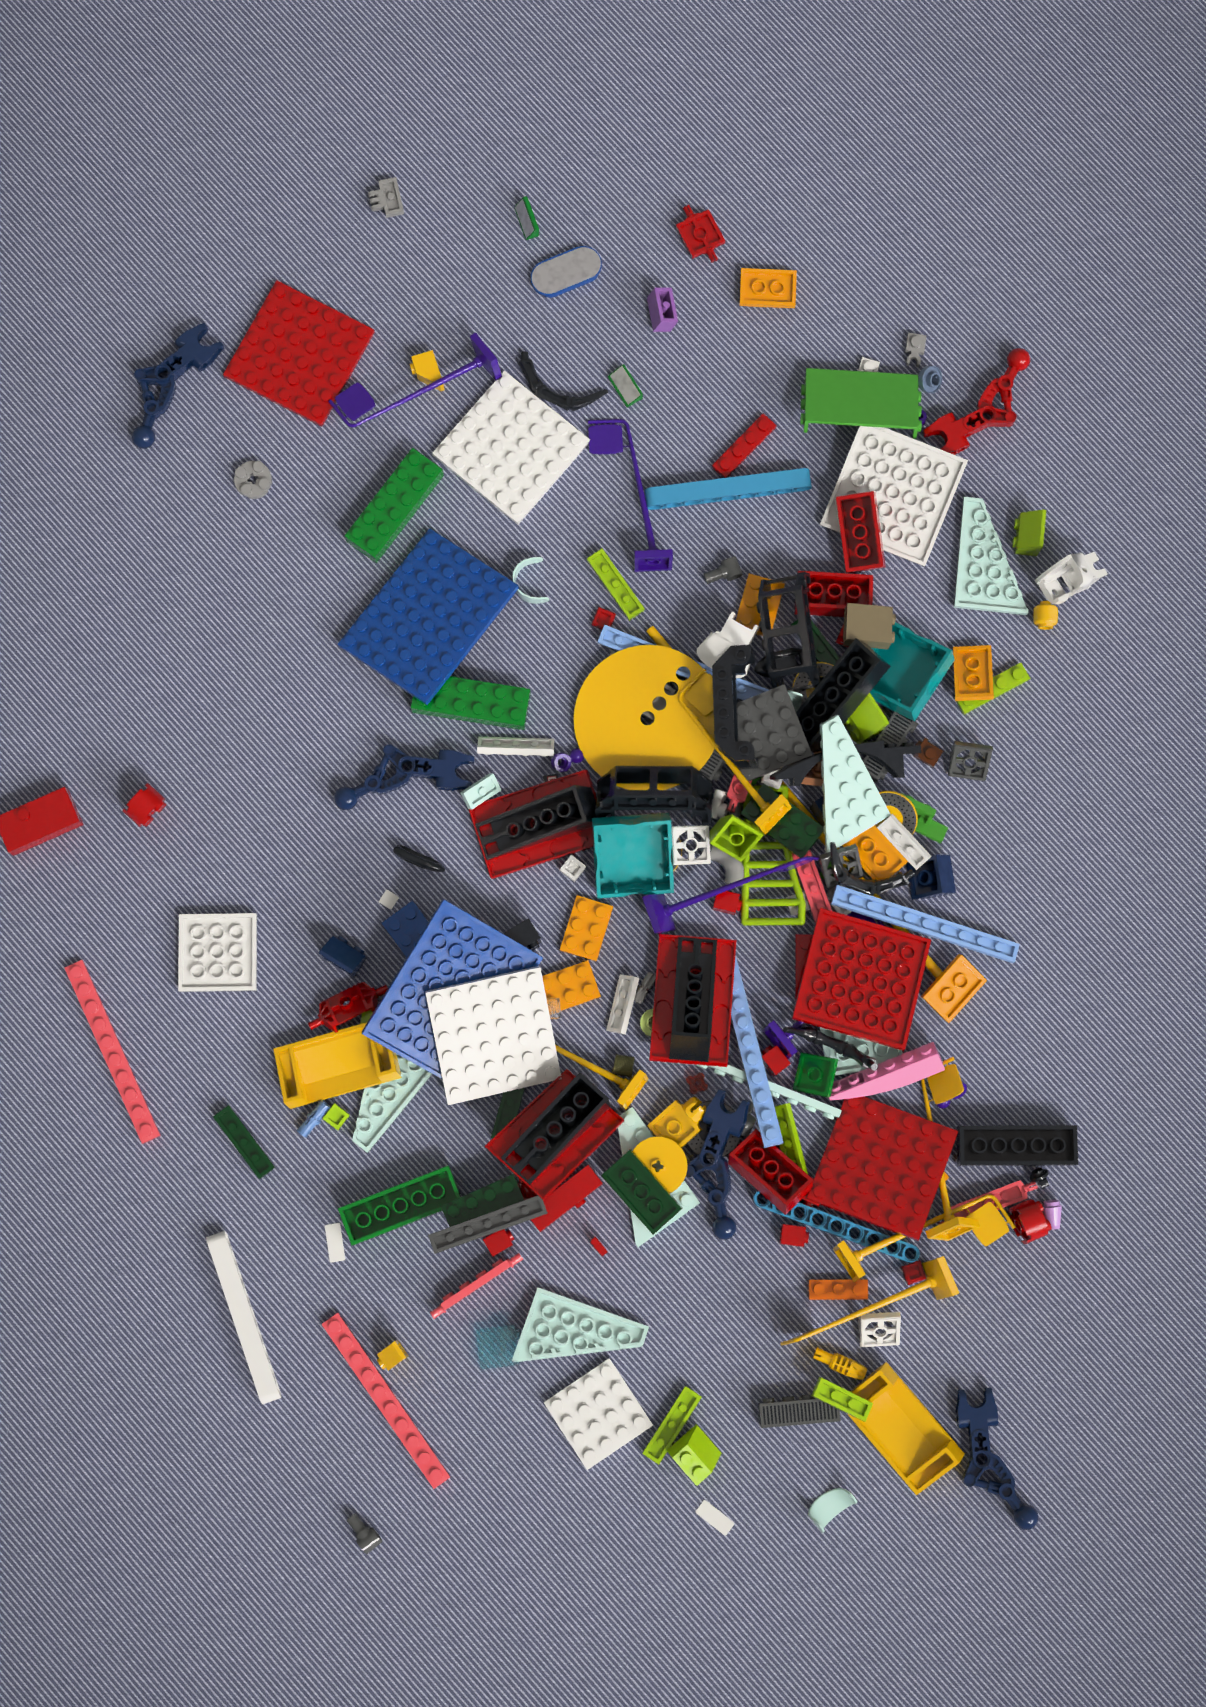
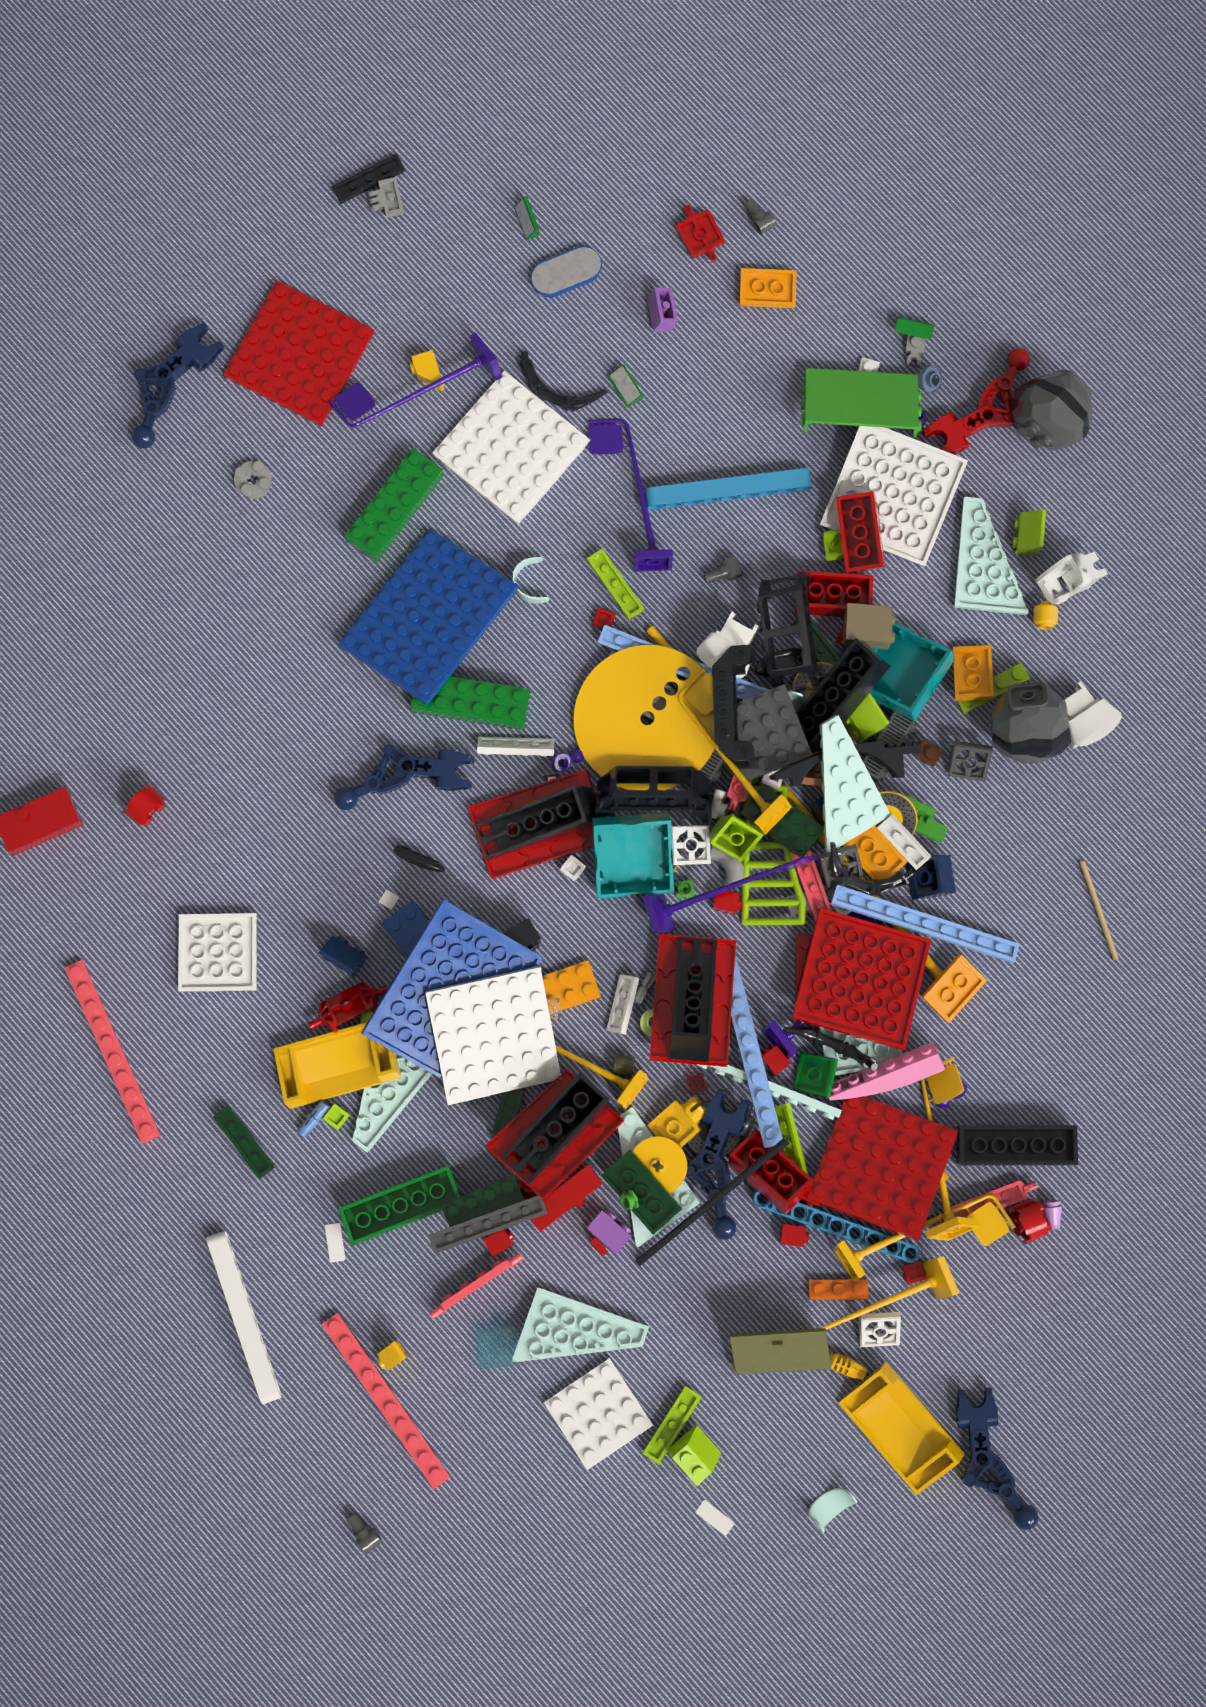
(368, 178): none -> black tile
(480, 791): light aqua plate -> none
(586, 928): light orange plate -> none
(609, 1231): none -> medium lavender brick
(629, 1200): none -> bright green plate
(685, 884): none -> bright green plate
(712, 1201): none -> black piece
(744, 446): red plate -> none
(748, 612): light orange plate -> none
(762, 220): none -> dark grey pin
(780, 1351): none -> olive door
(796, 1412): dark grey brick -> none
(833, 545): none -> lime bracket
(842, 1399): lime plate -> none
(914, 328): none -> green slope
(1030, 723): none -> dark grey rock
(1038, 1175): black plate -> none
(1053, 410): none -> dark grey rock
(1089, 718): none -> white piece
(1099, 911): none -> tan axle

